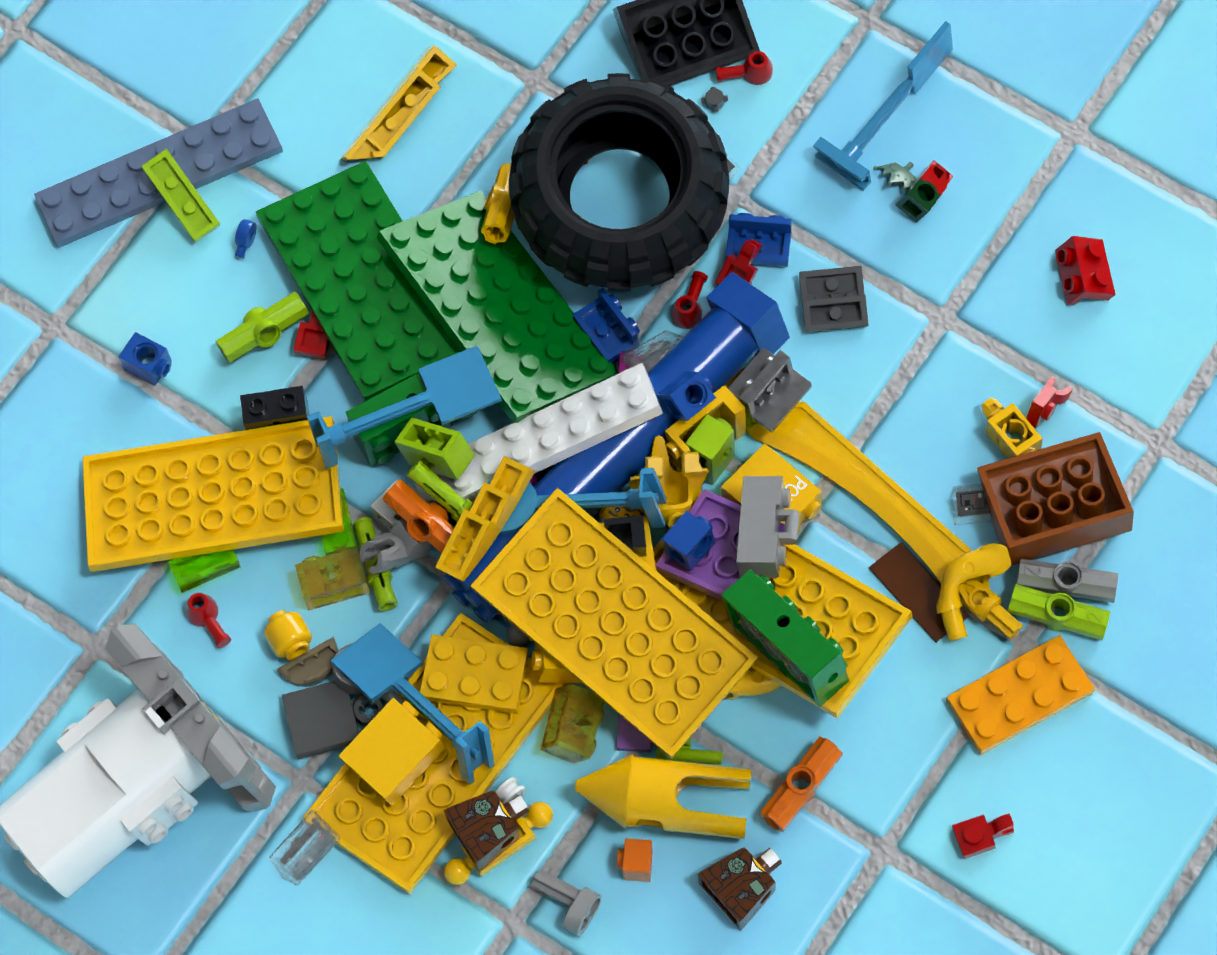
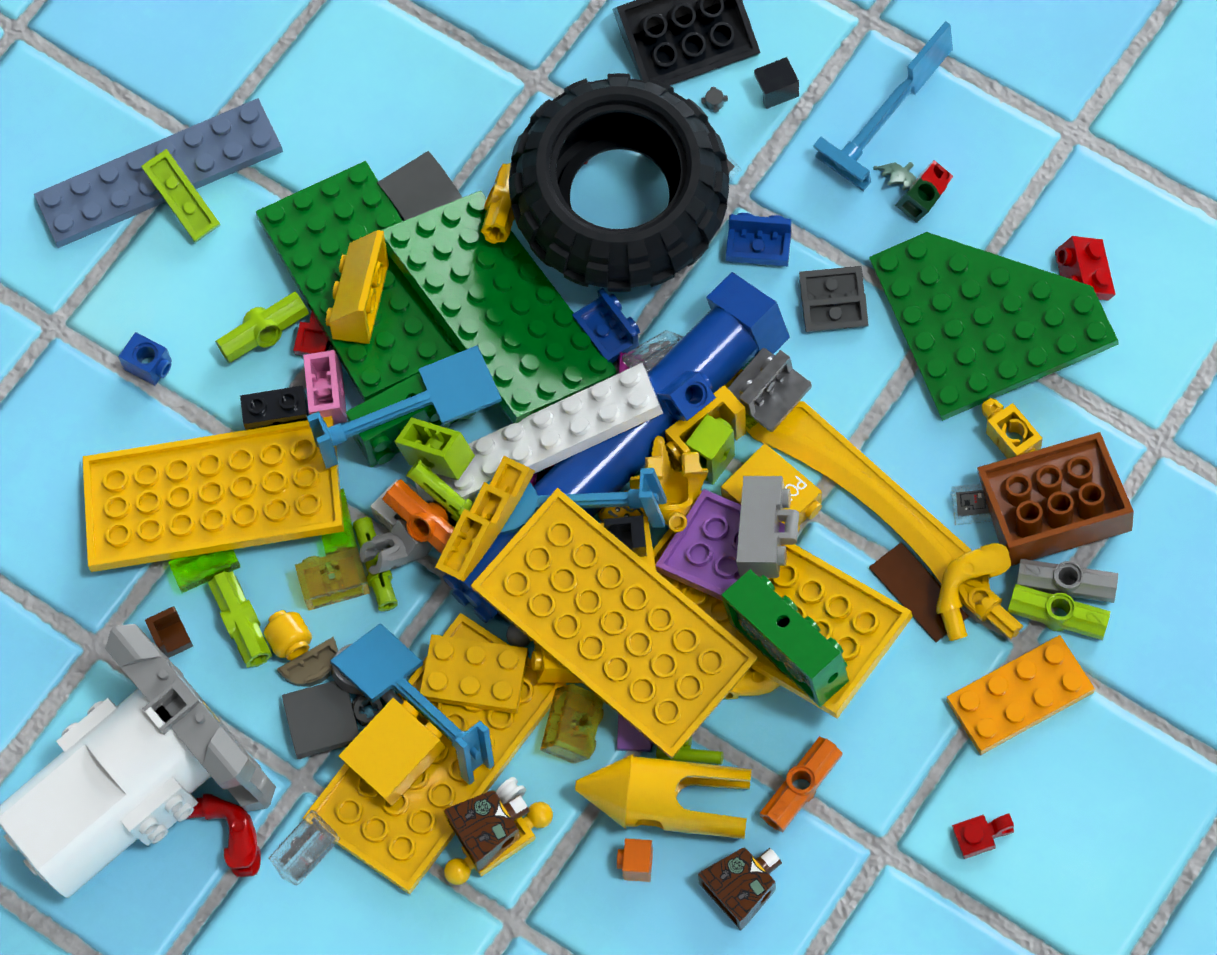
(169, 632): none -> reddish brown panel
(206, 617): red bar -> none
(240, 619): none -> lime piece
(242, 852): none -> red piece
(244, 236): blue piece -> none
(325, 385): none -> bright pink brick
(359, 289): none -> yellow slope
(401, 106): yellow wedge -> none
(419, 187): none -> dark grey slope
(582, 902): light grey piece -> none
(689, 318): red bar -> none
(689, 540): blue brick -> none
(742, 264): red plate -> none
(751, 72): red bar -> none
(777, 82): none -> black panel
(985, 319): none -> green plate
(1046, 402): plate -> none

